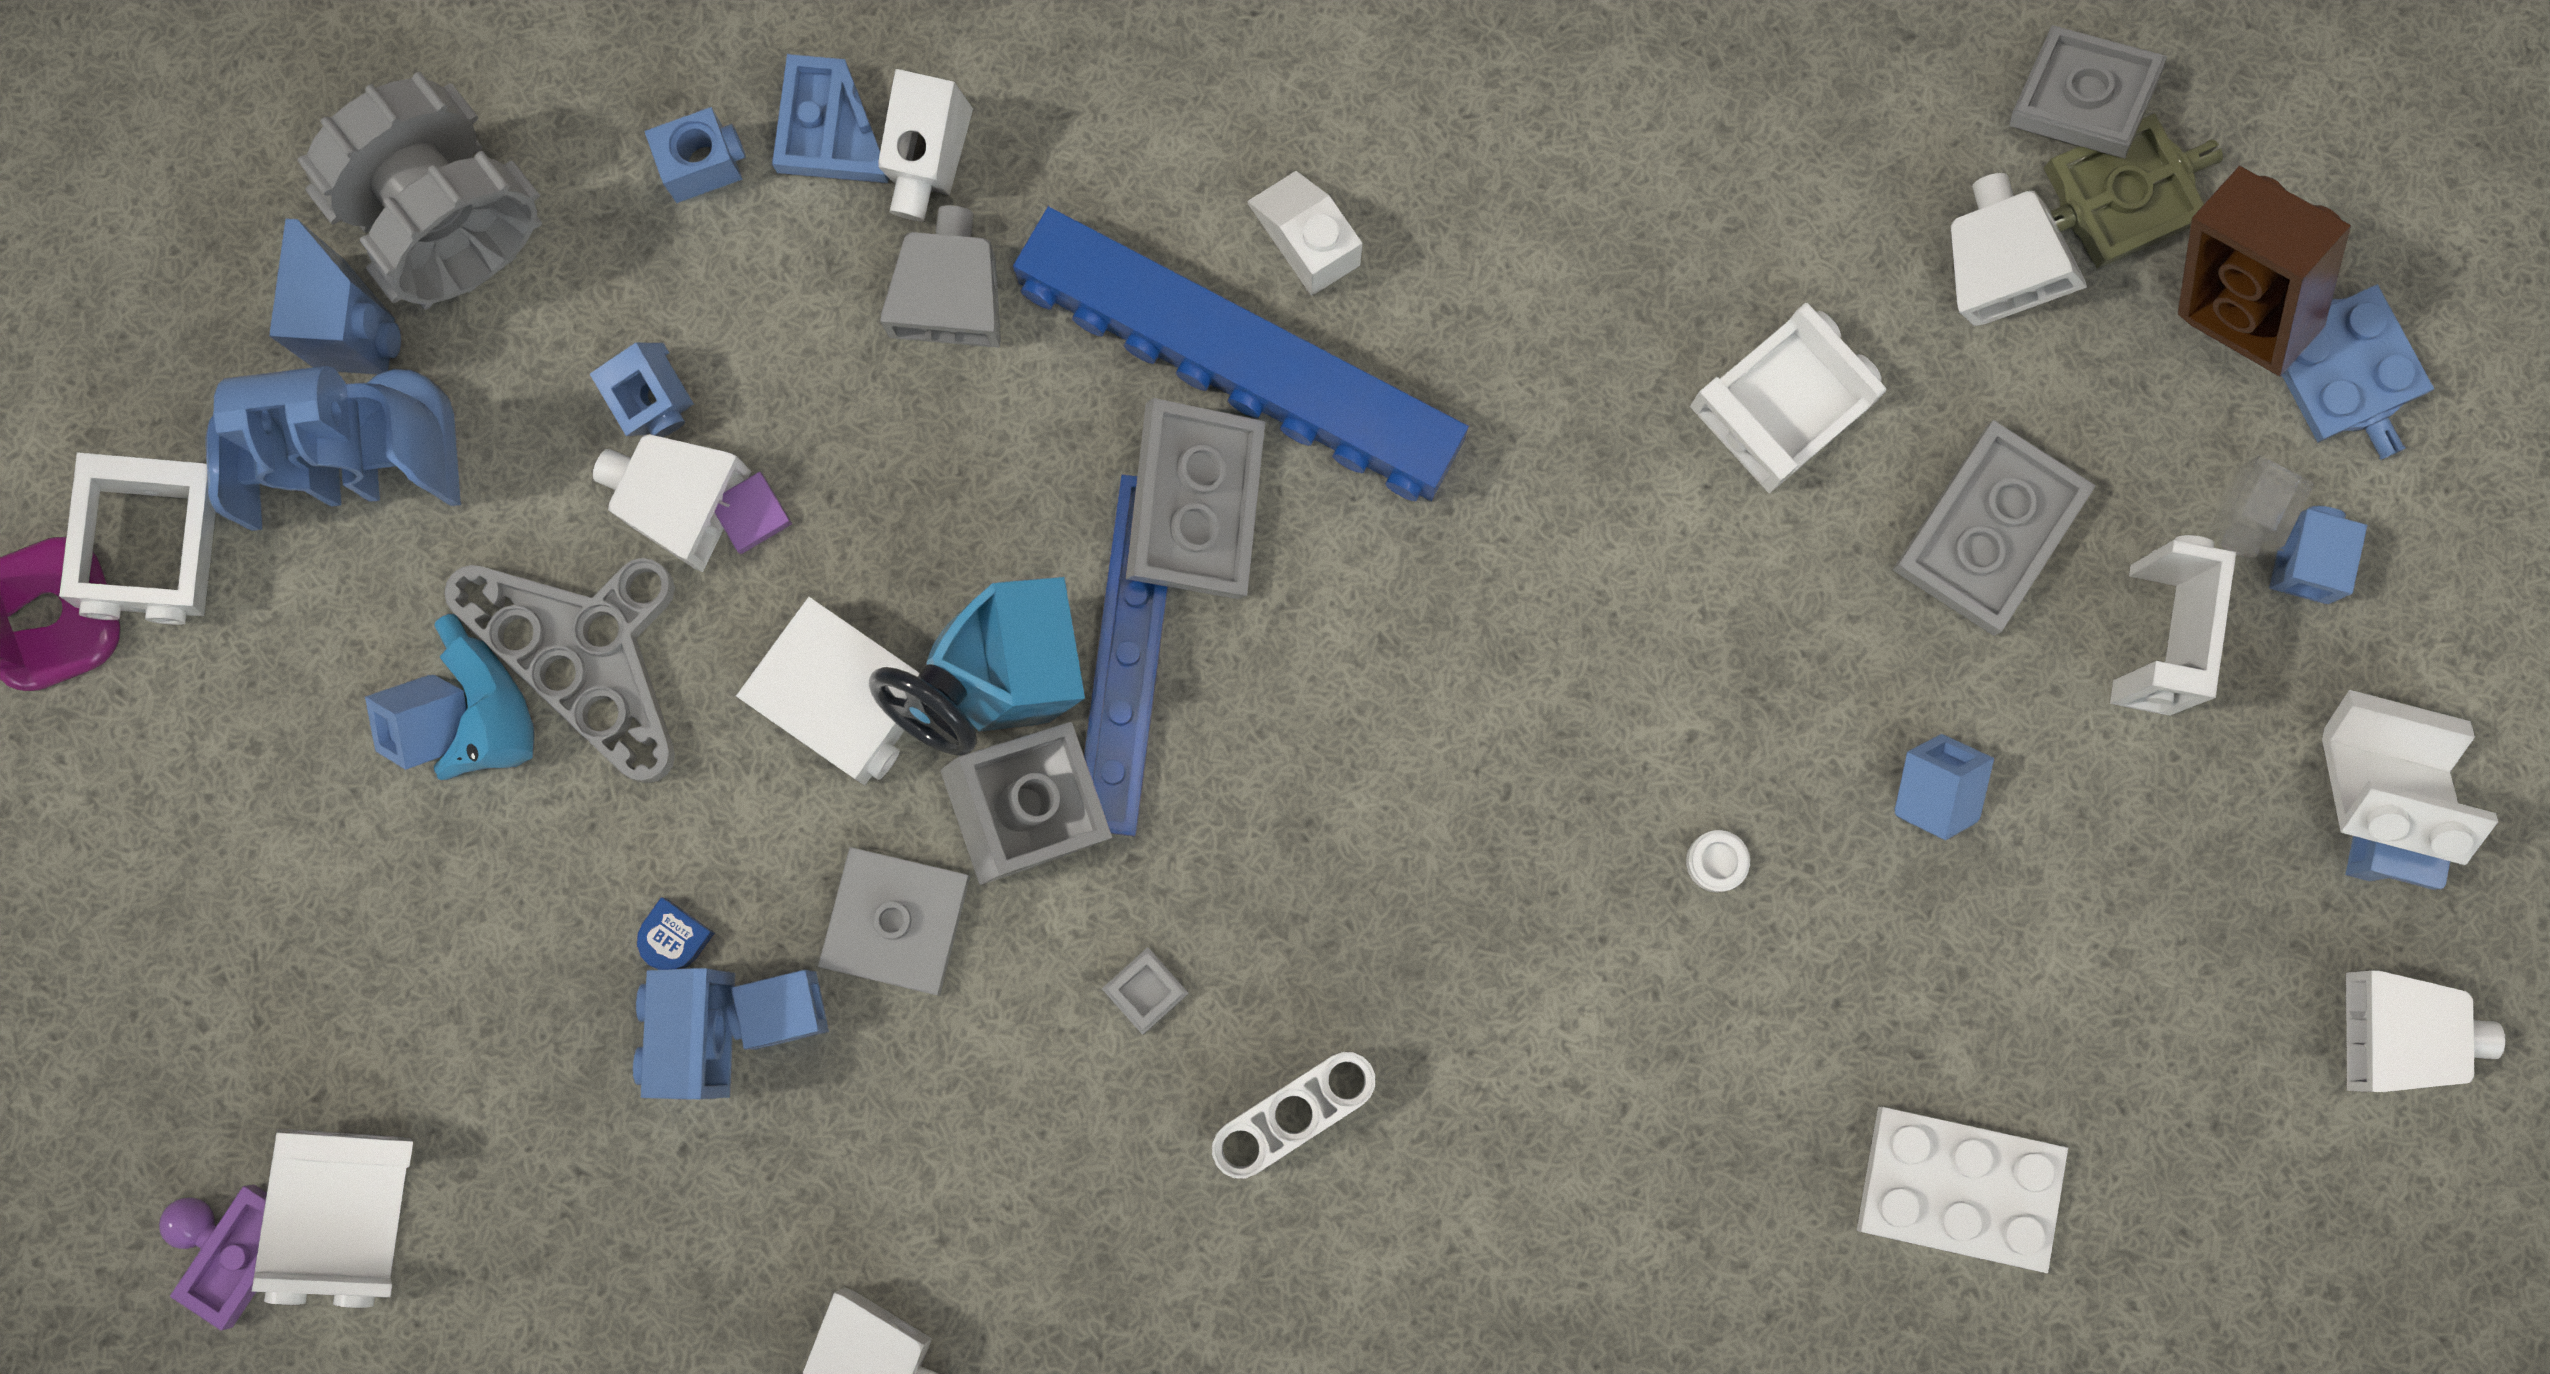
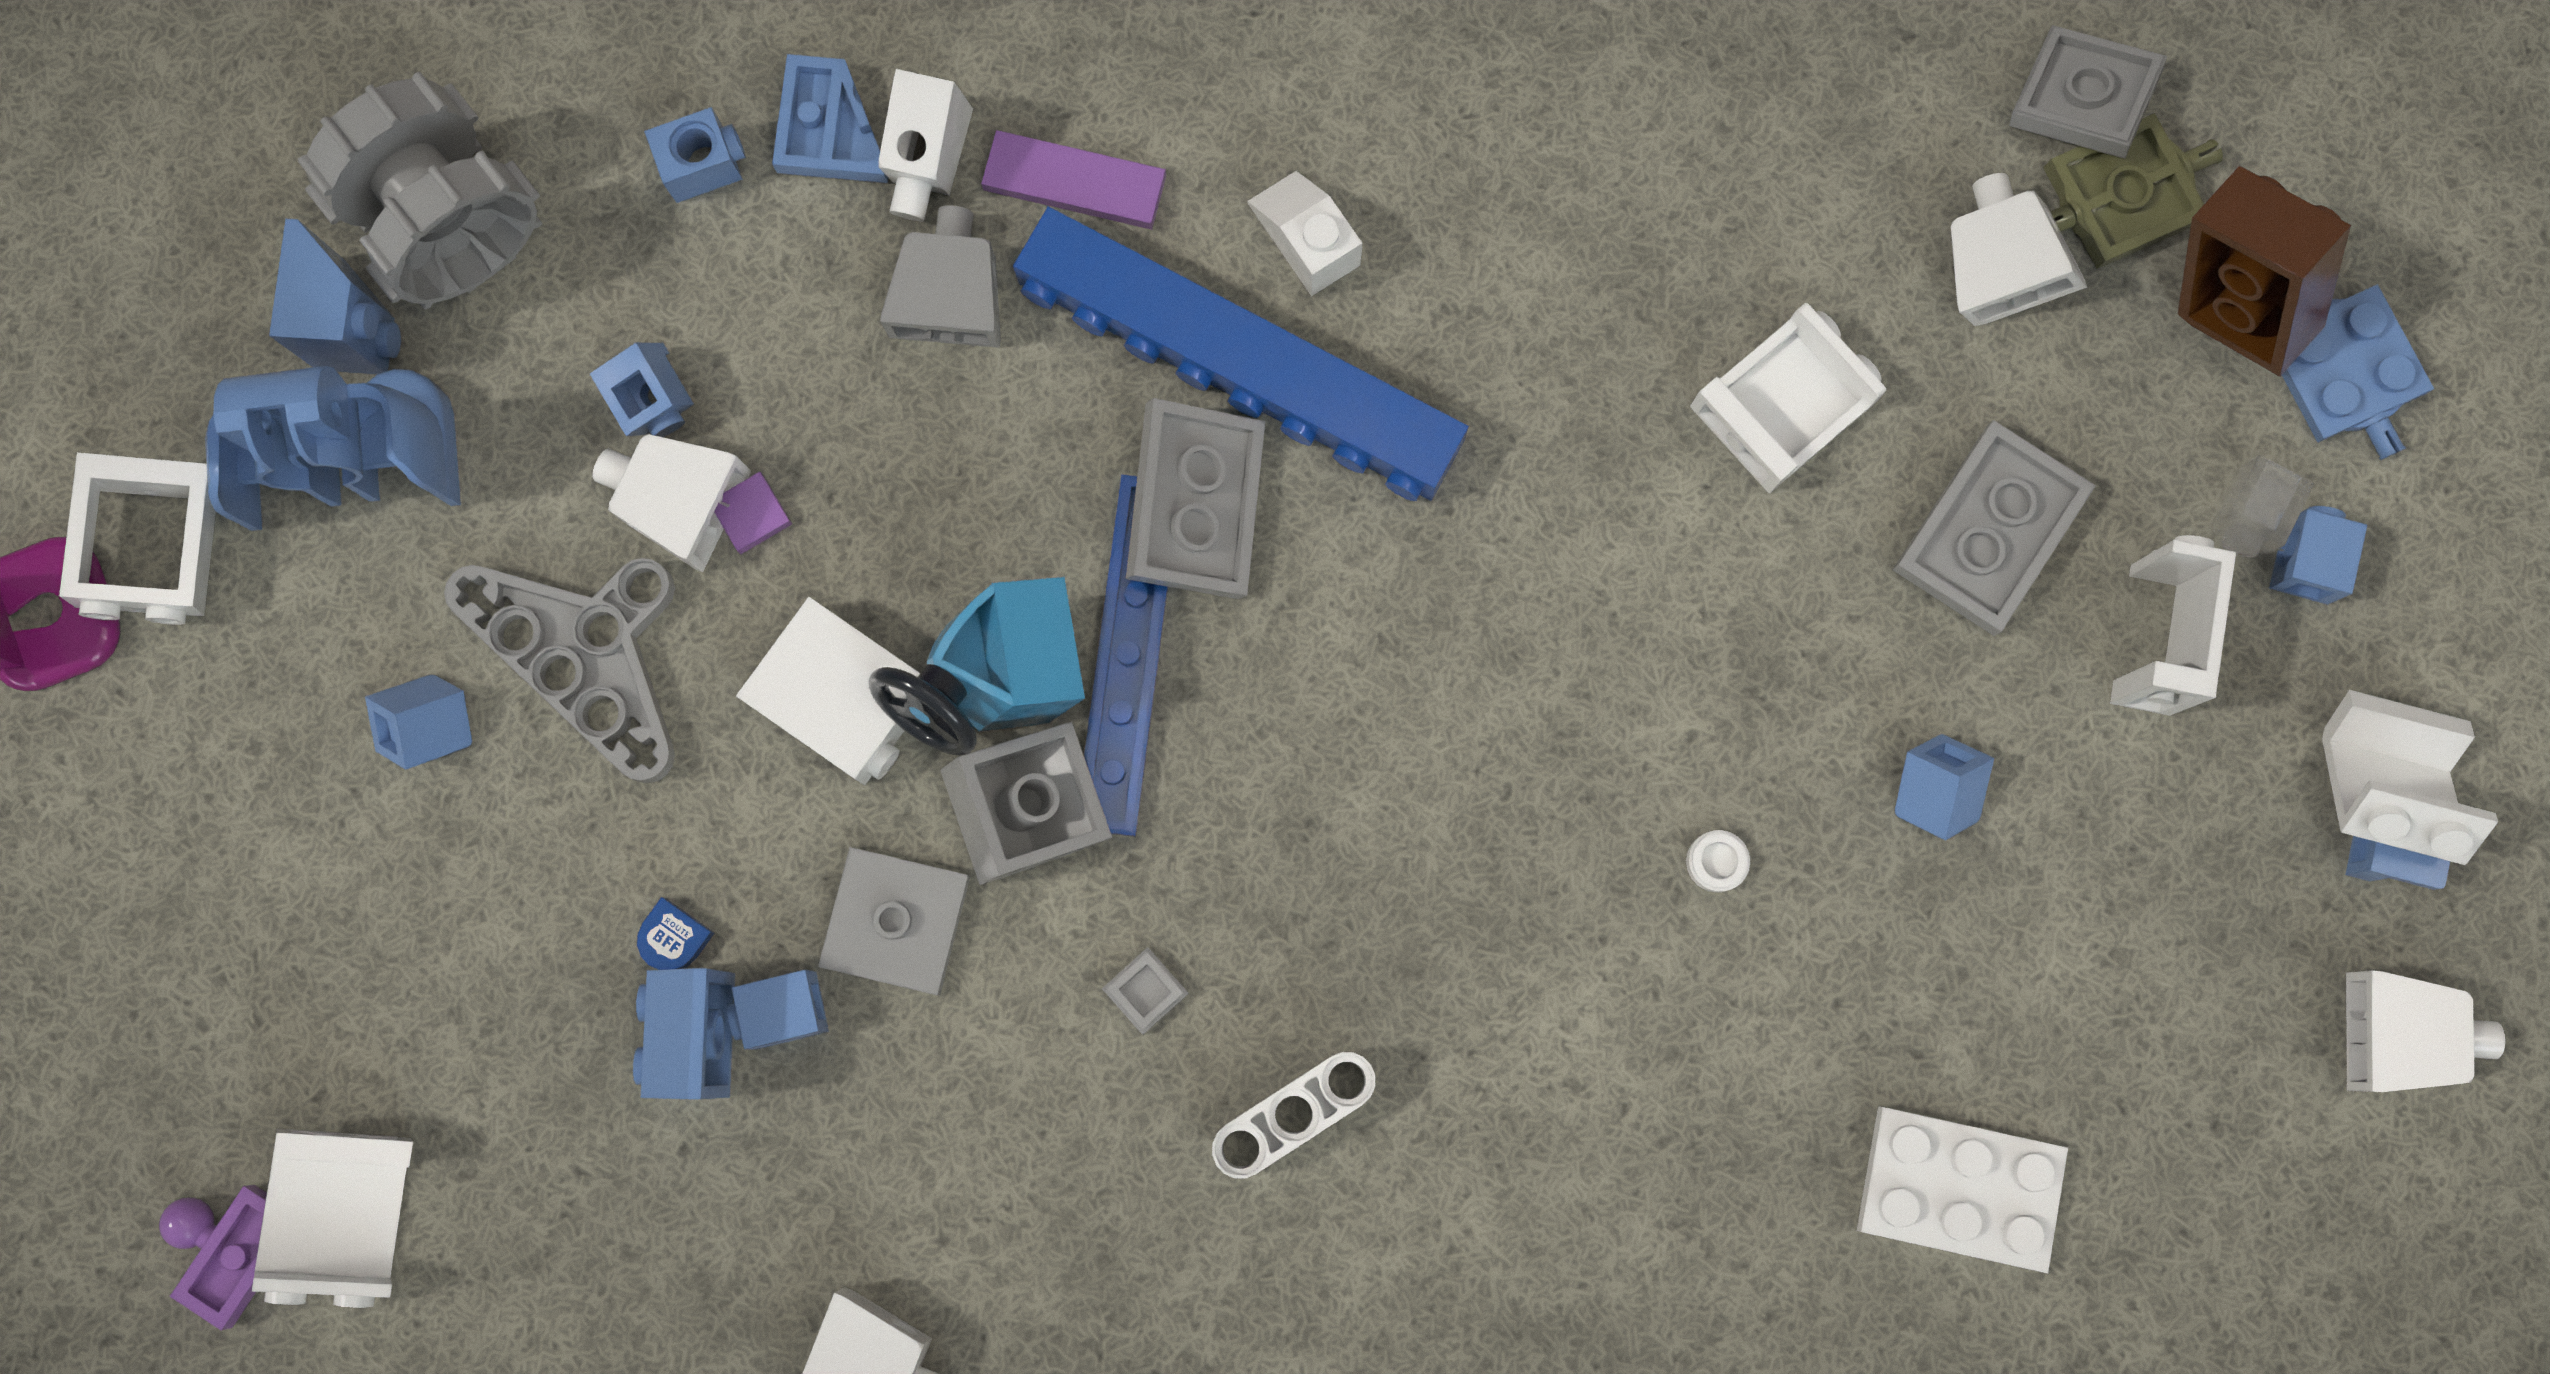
(497, 723): dark azure animal -> none
(1074, 179): none -> medium lavender tile

